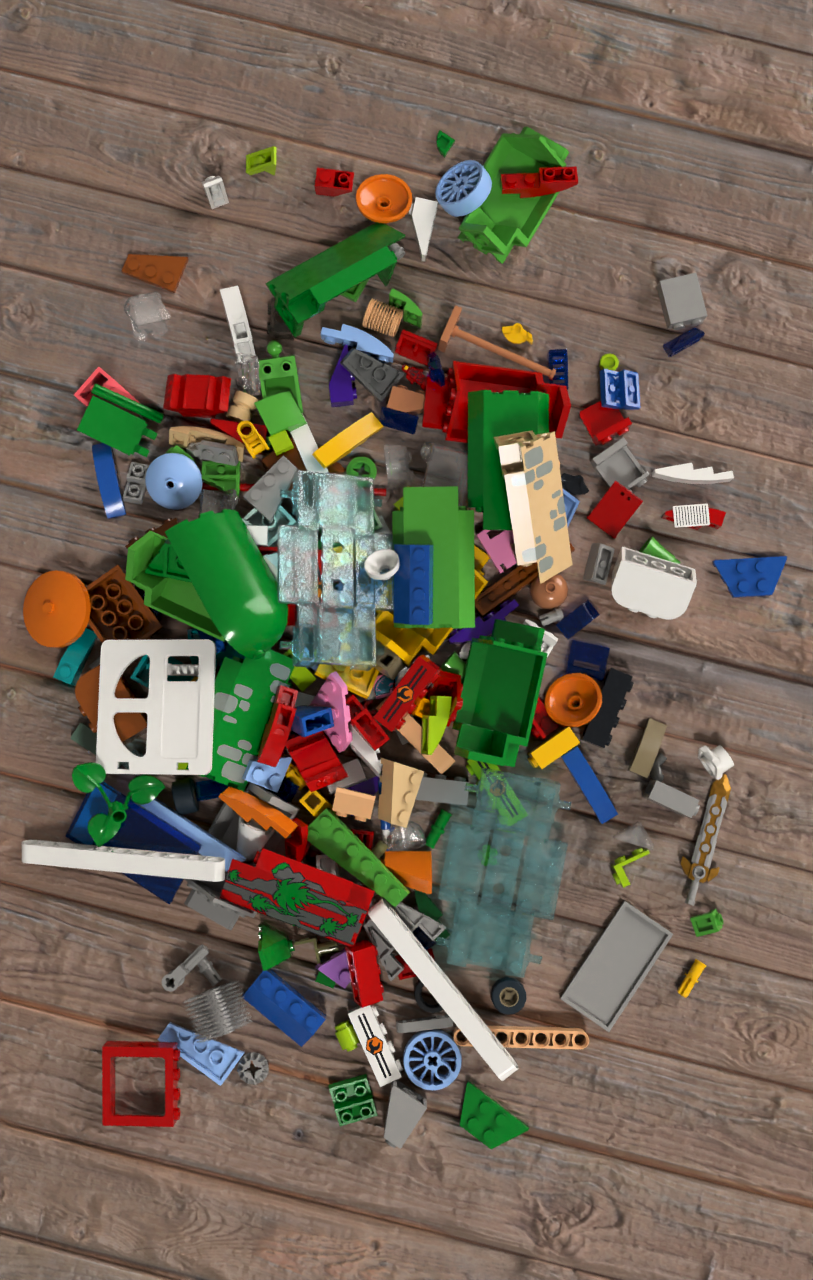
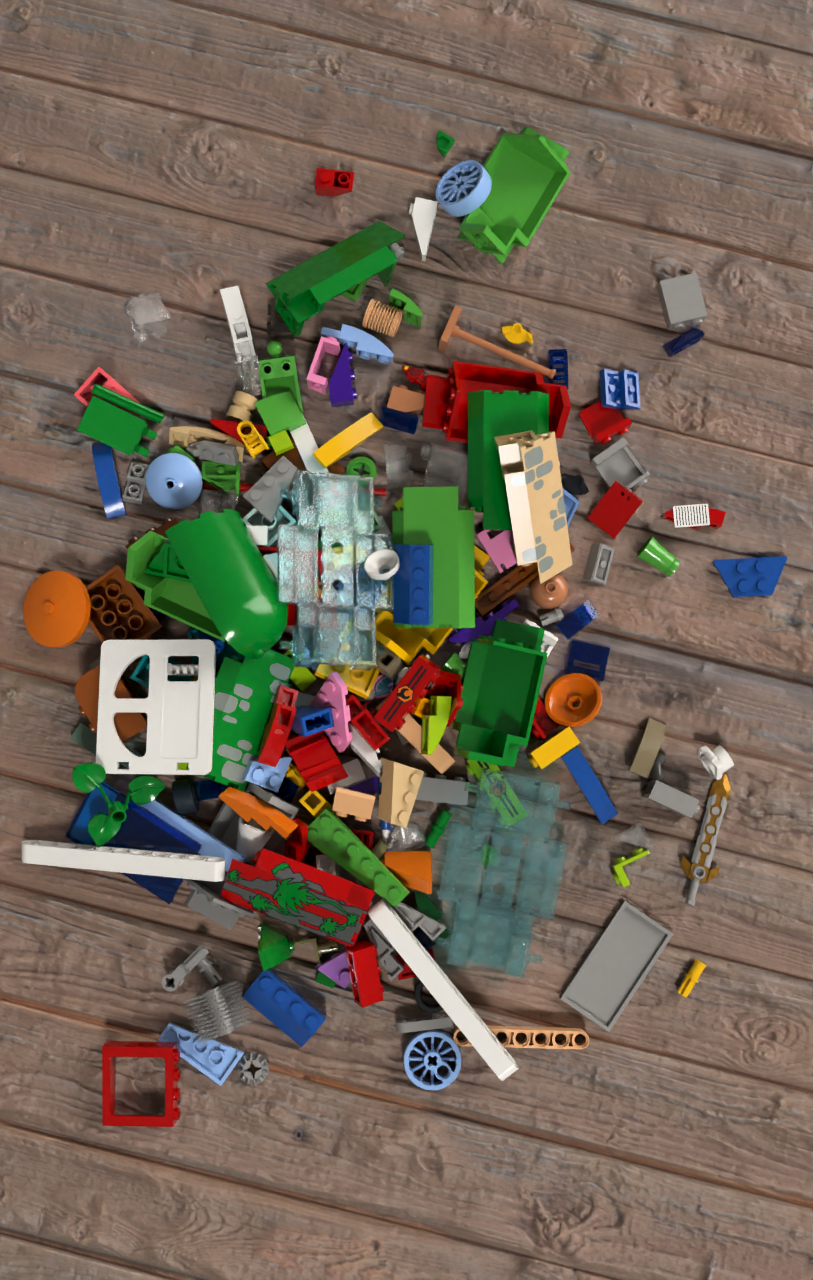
(75, 658): teal slope -> none
(156, 269): dark orange wing -> none
(197, 395): red slope -> none
(215, 191): white slope -> none
(261, 161): lime slope -> none
(314, 381): none -> bright pink panel
(346, 1036): lime brick -> none
(352, 1100): green slope -> none
(371, 374): dark grey wing -> none
(375, 1045): white brick -> none
(383, 191): orange dish -> none
(402, 1114): light grey slope -> none
(415, 347): red hinge -> none
(436, 371): clear blue slope -> none
(488, 1119): green wing -> none
(508, 1002): black wheel -> none
(545, 182): red slope -> none
(609, 361): lime tile -> none
(613, 693): black brick -> none
(652, 584): white brick -> none
(686, 474): white slope -> none
(707, 923): bright green bracket -> none

